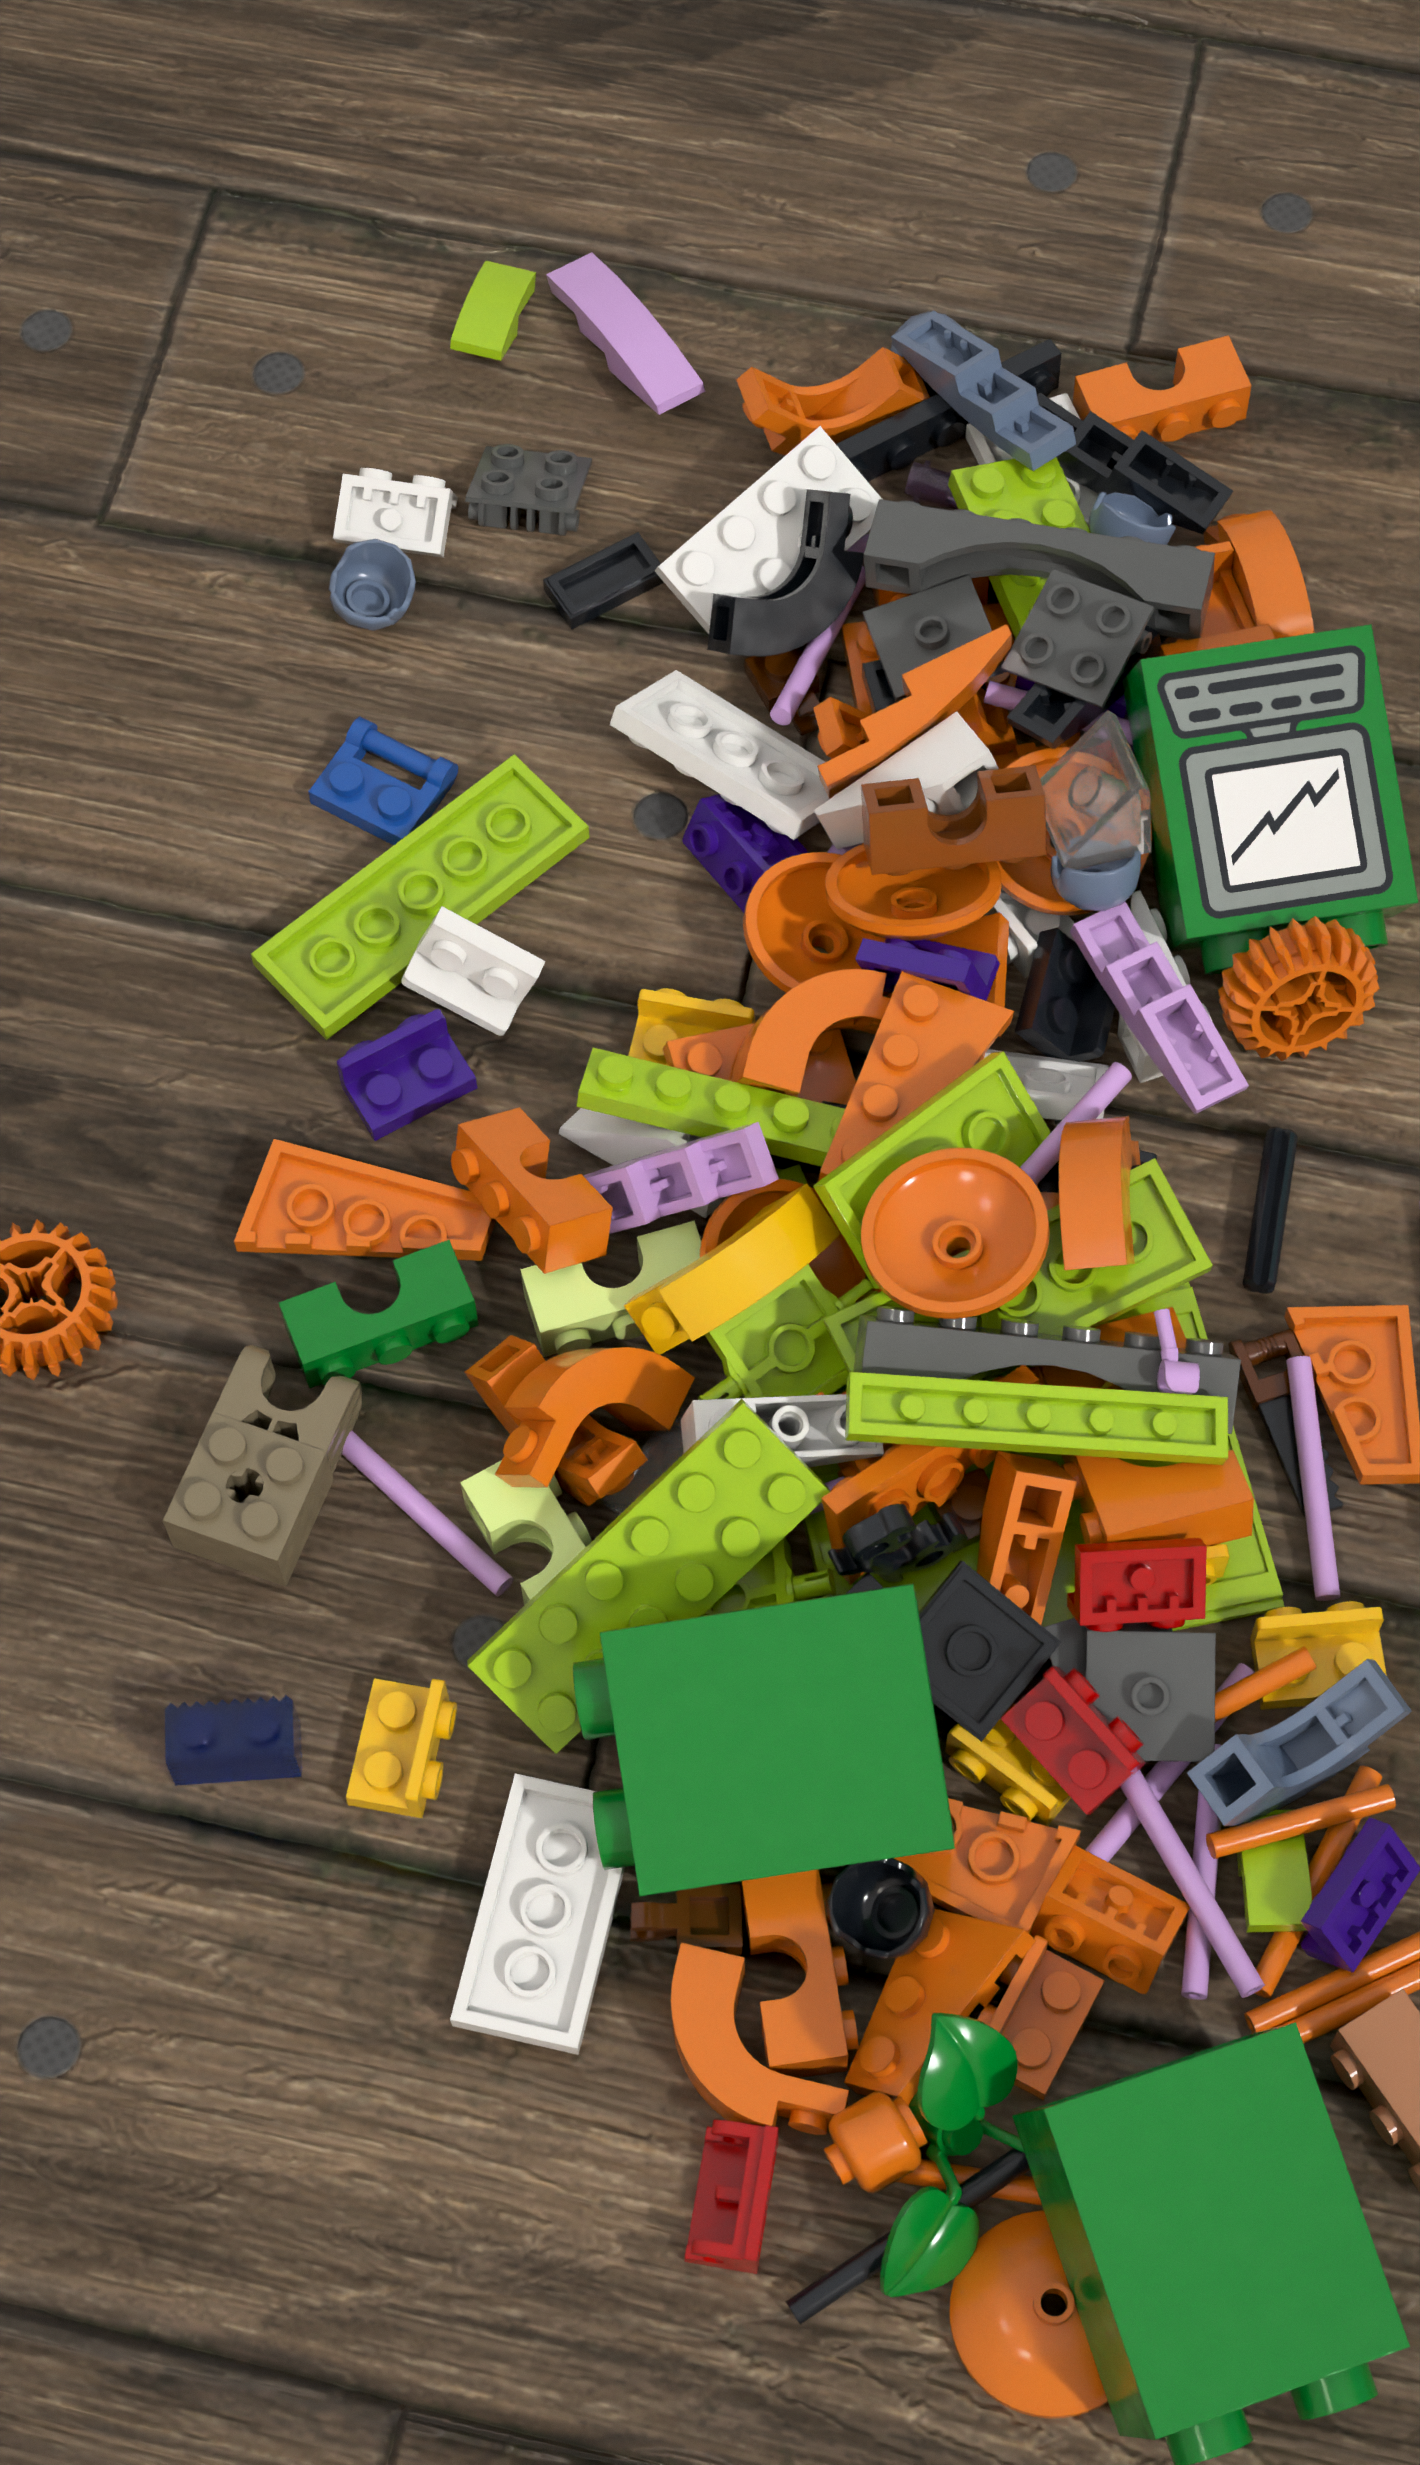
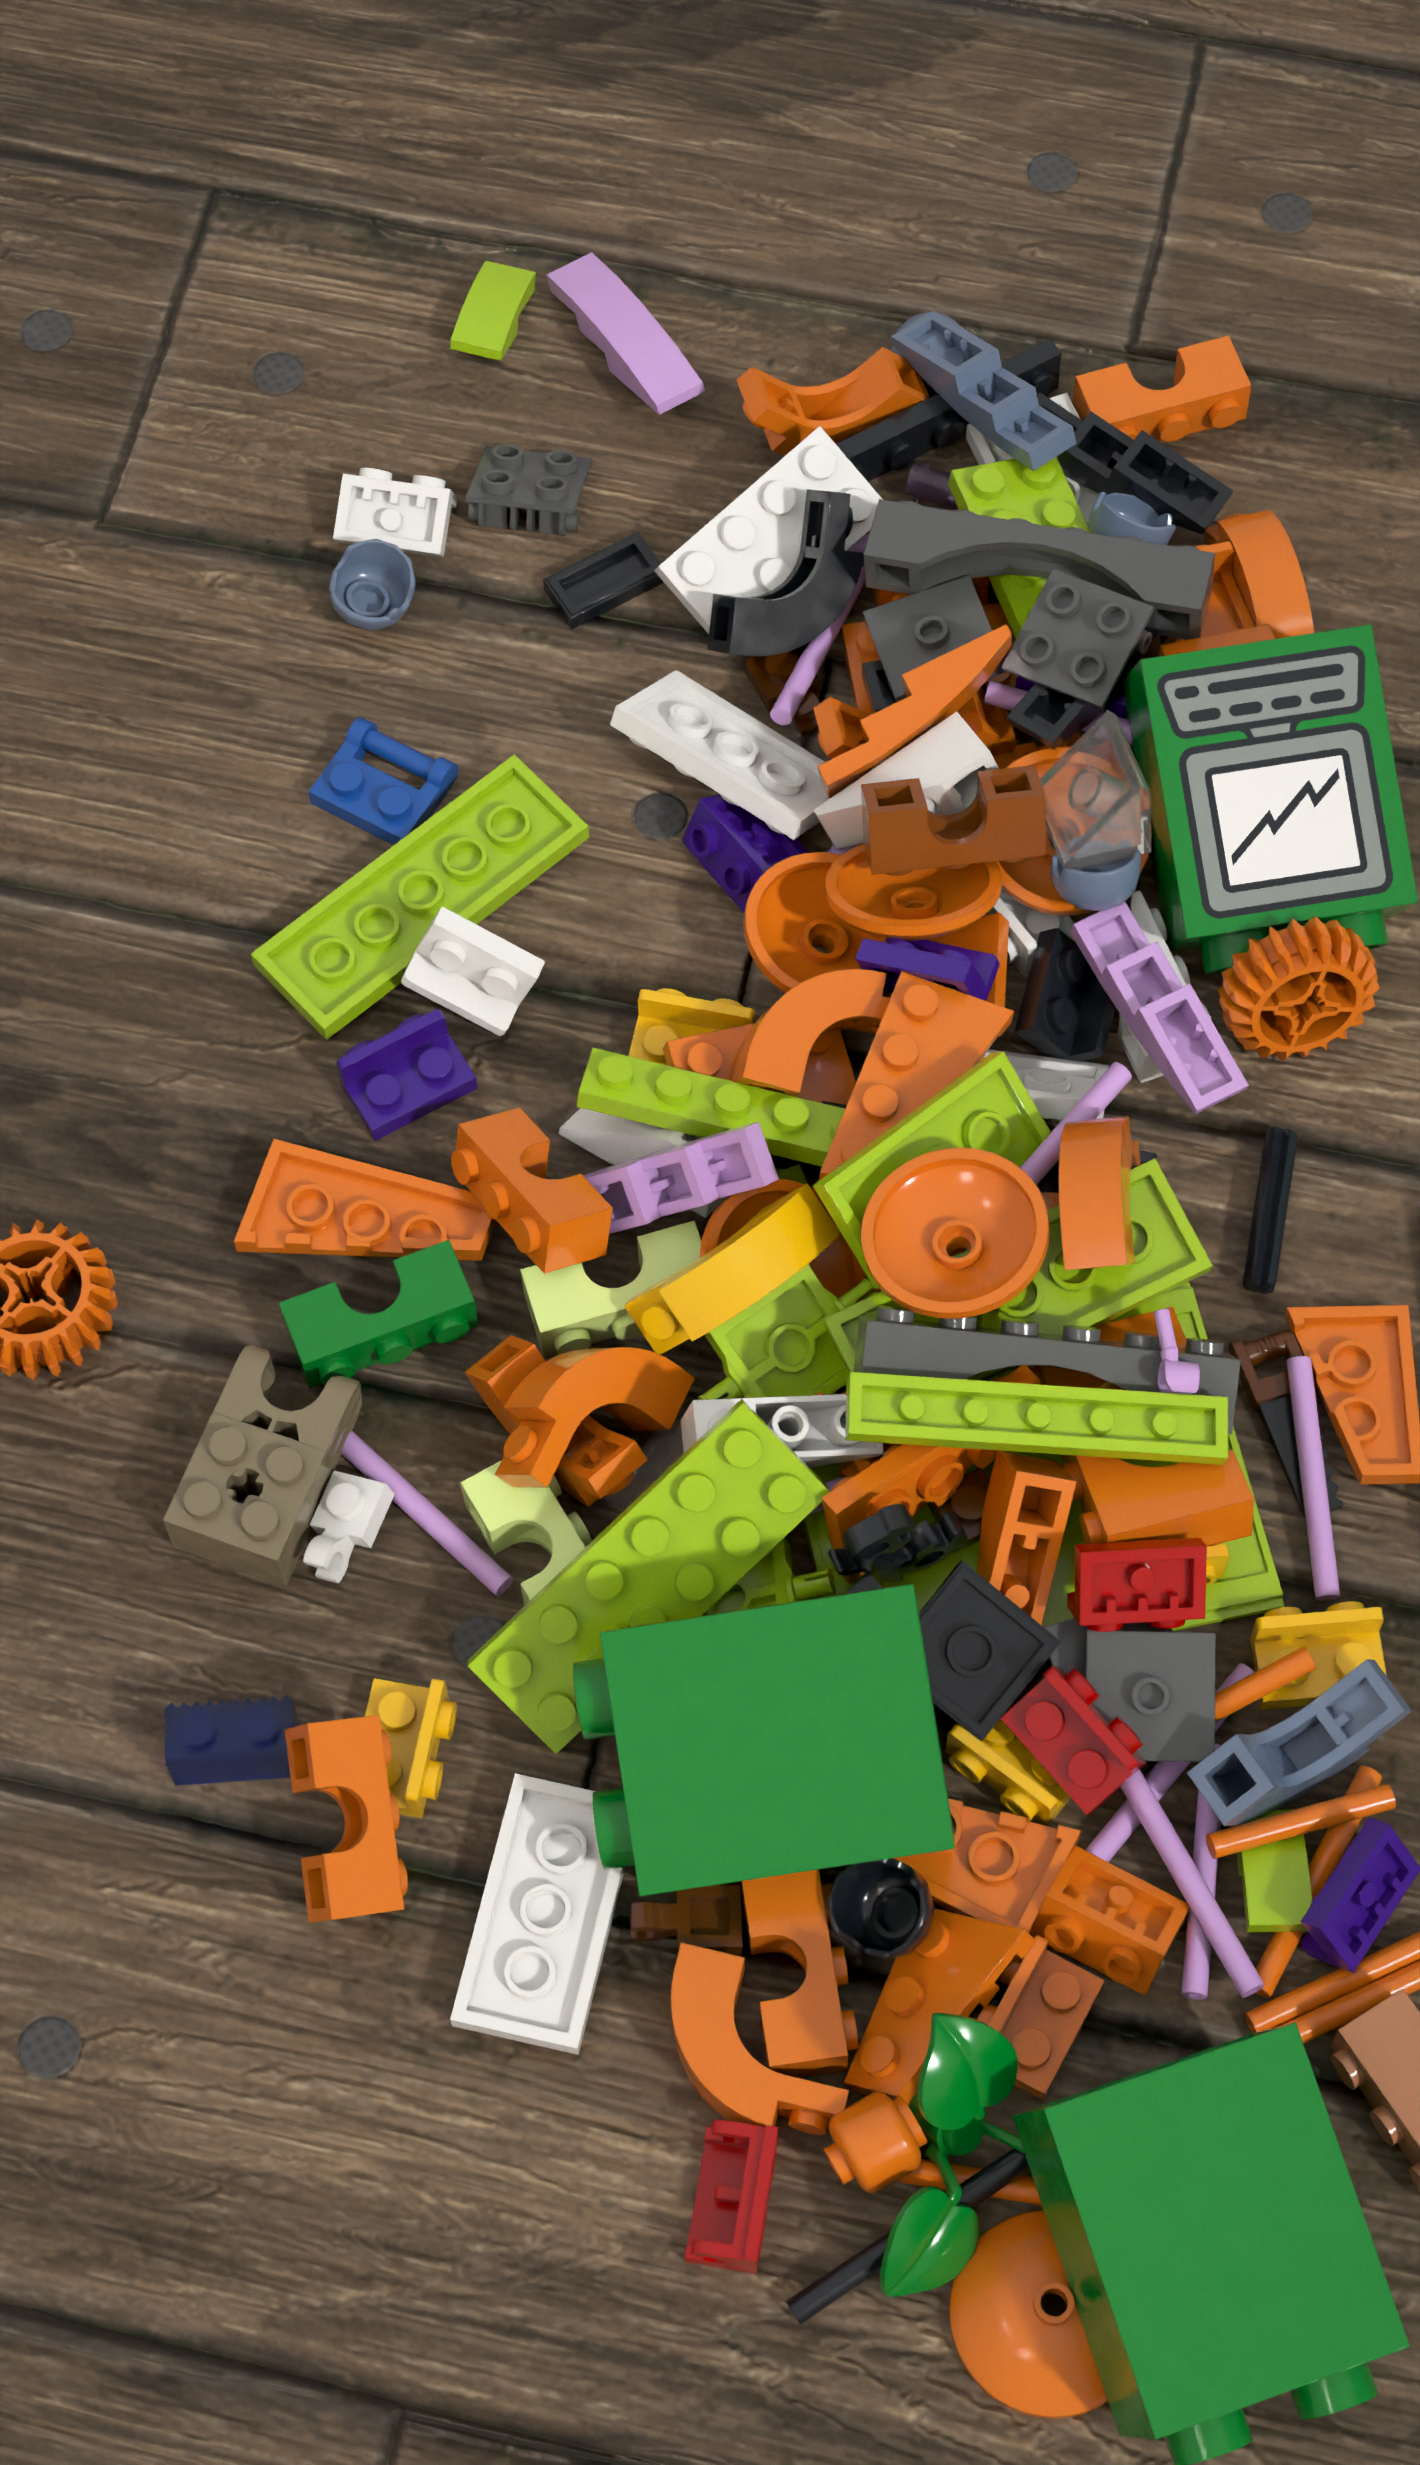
(345, 1517): none -> white plate
(350, 1765): none -> orange arch

